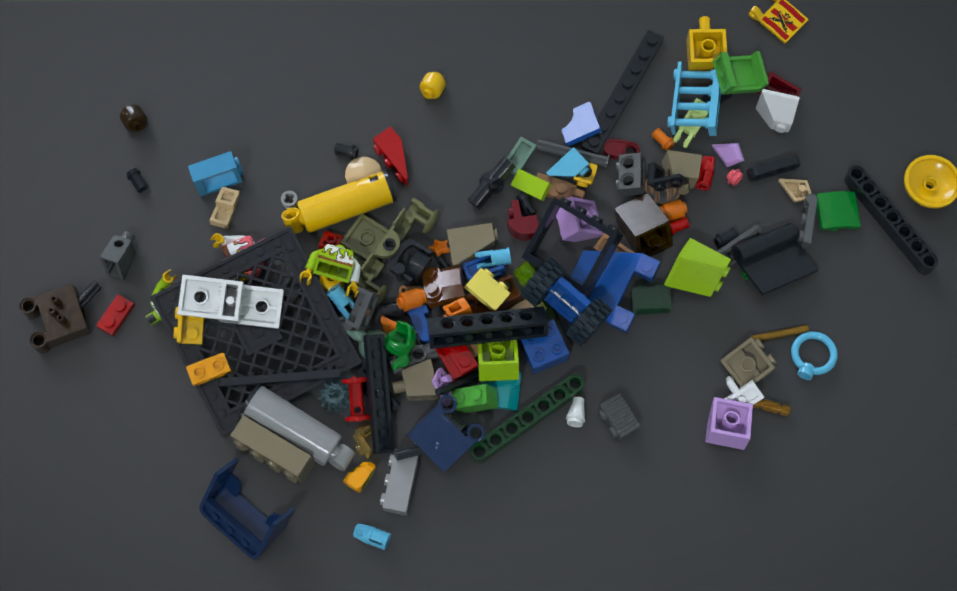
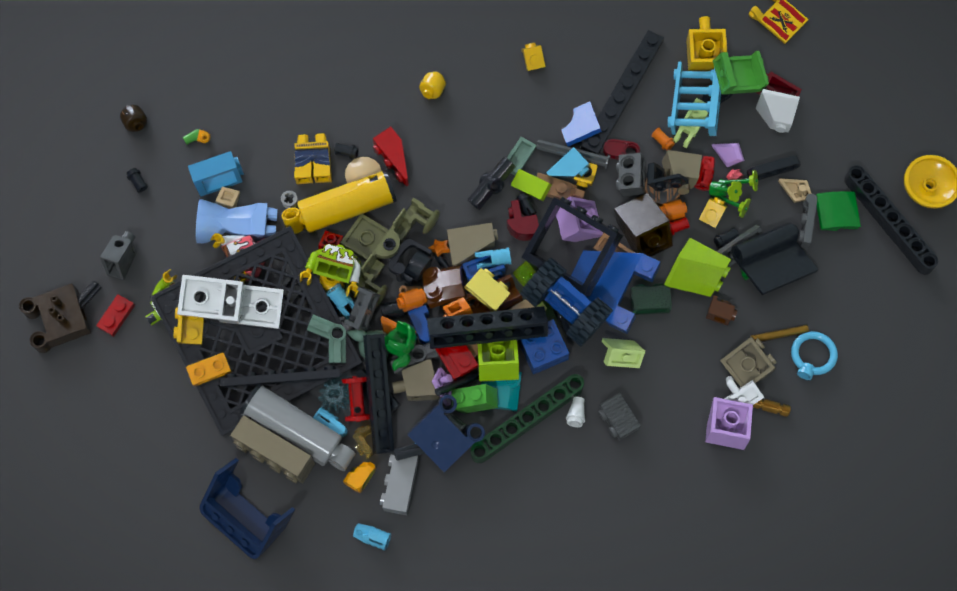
(197, 135): none -> arm
(235, 221): none -> light blue hips
(312, 153): none -> hips
(324, 328): none -> sand green piece
(333, 423): none -> medium azure hinge
(533, 56): none -> yellow bracket
(623, 353): none -> yellowish green panel
(713, 211): none -> yellow bracket
(720, 190): none -> plant
(721, 311): none -> reddish brown brick

